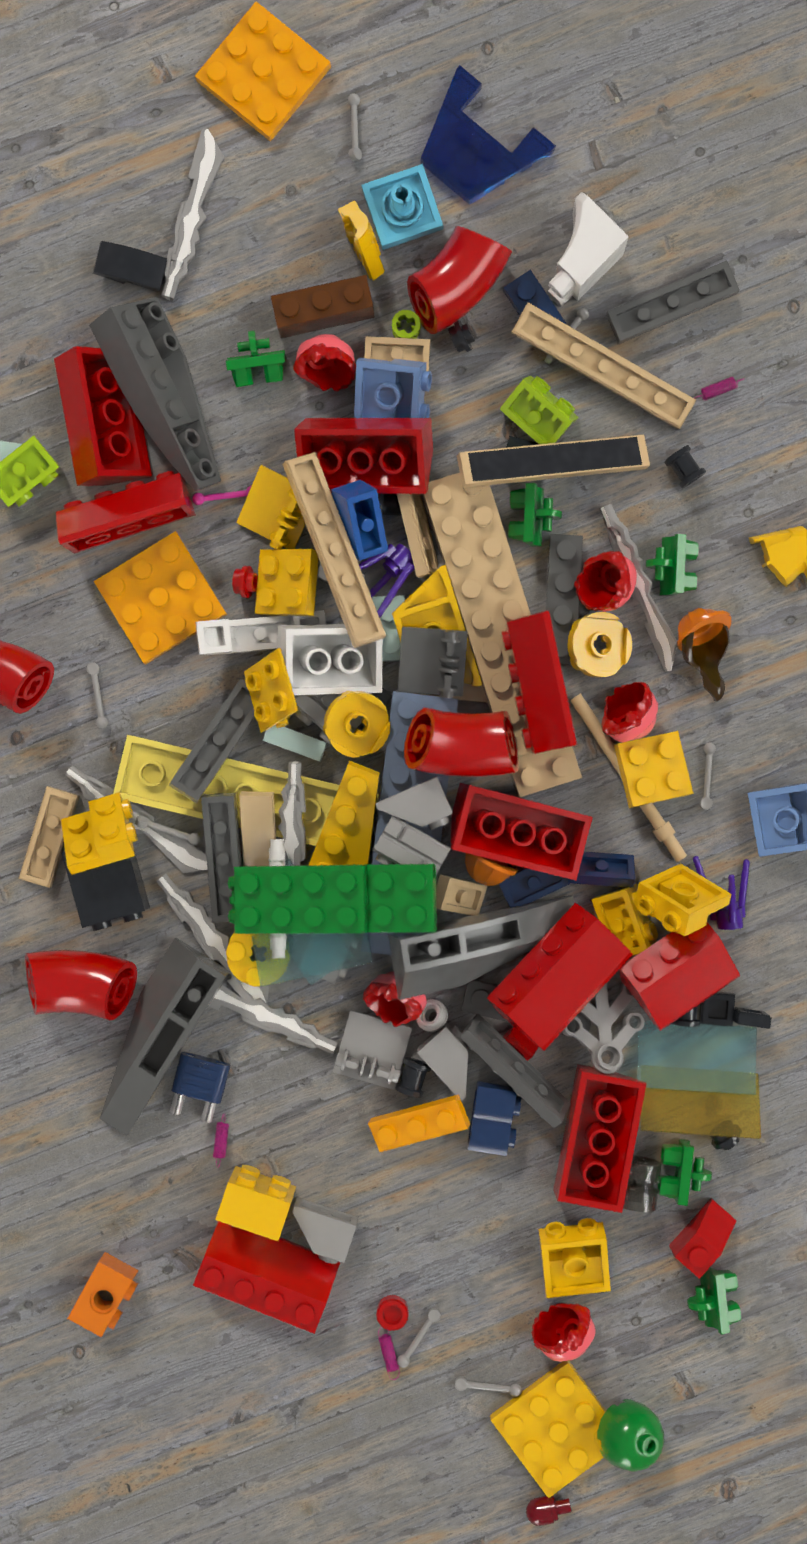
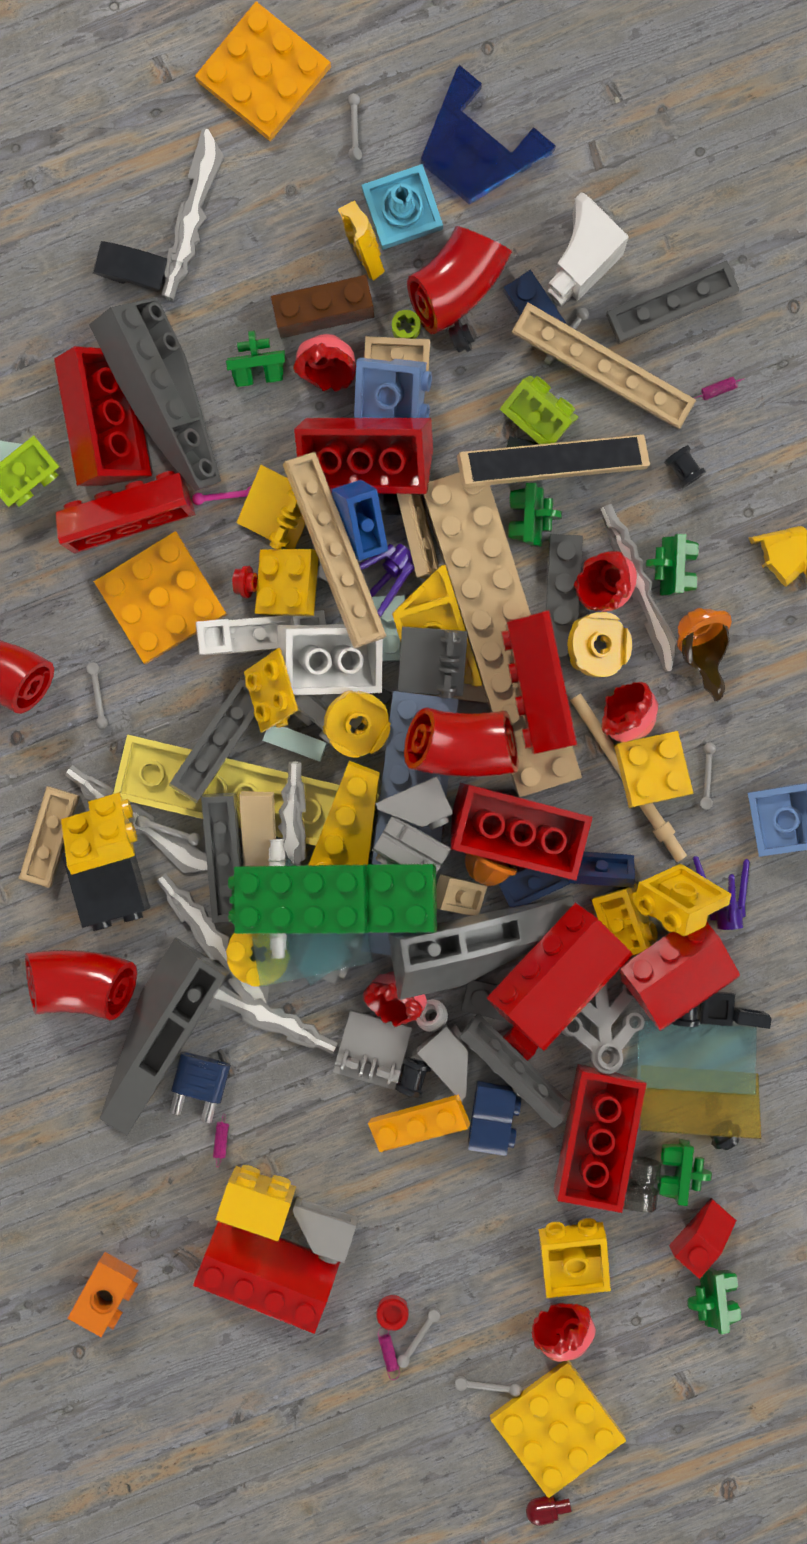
(630, 1436): green cylinder -> none

